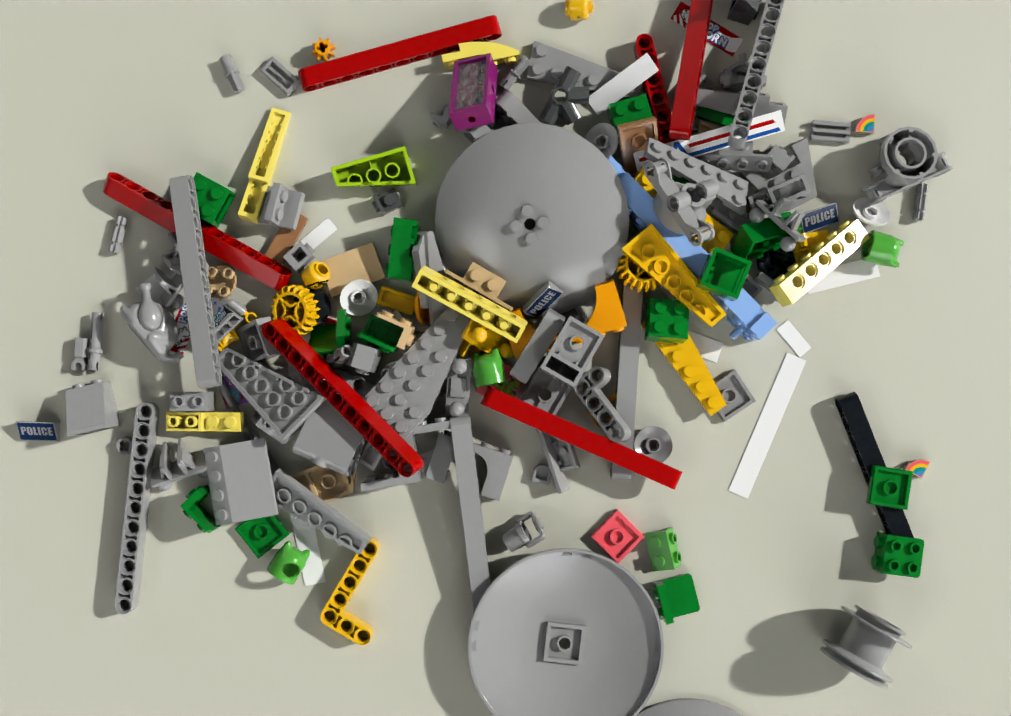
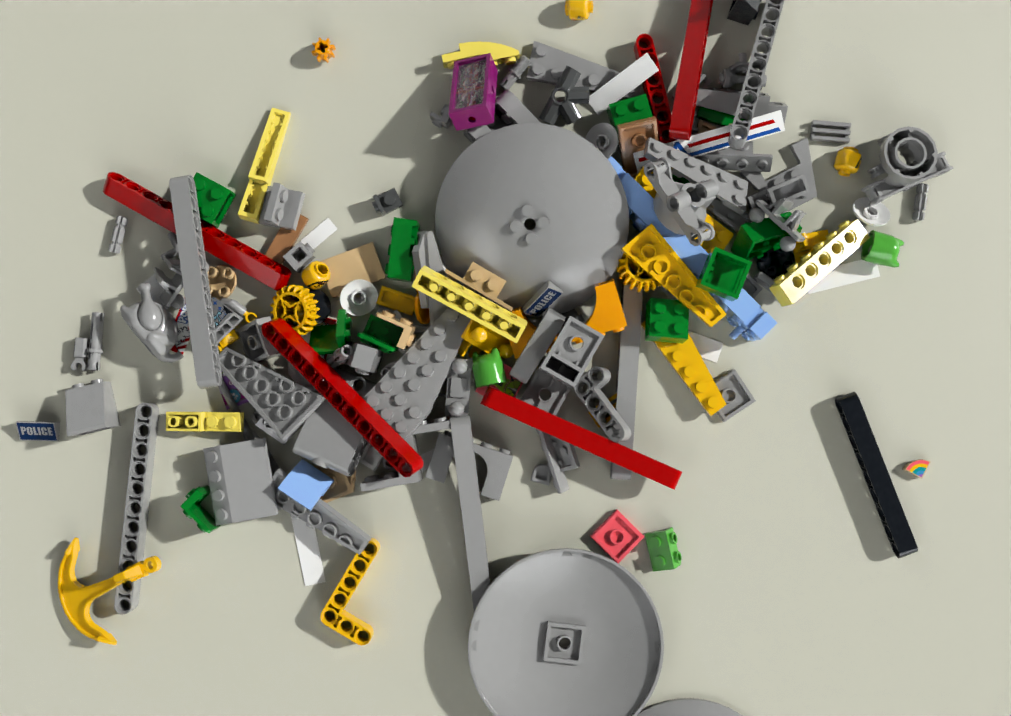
(77, 598): none -> yellow piece
(119, 445): light grey bush -> none
(172, 471): light grey piece -> none
(192, 401): light grey brick -> none
(232, 73): light grey axle -> none
(262, 534): green tile -> none
(288, 563): bright green piece -> none
(292, 87): light grey tile -> none
(305, 484): none -> light blue slope
(378, 170): lime wedge -> none
(398, 53): red beam -> none
(520, 535): light grey piece -> none
(662, 441): light grey dish -> none
(675, 597): green bracket -> none
(717, 34): sticker -> none
(767, 425): white sticker -> none
(780, 158): light grey brick -> none
(793, 338): white sticker -> none
(819, 218): dark blue slope -> none
(847, 161): none -> yellow head
(866, 125): tile -> none
(866, 646): light grey wheel -> none
(889, 487): green tile -> none
(897, 555): green bracket -> none

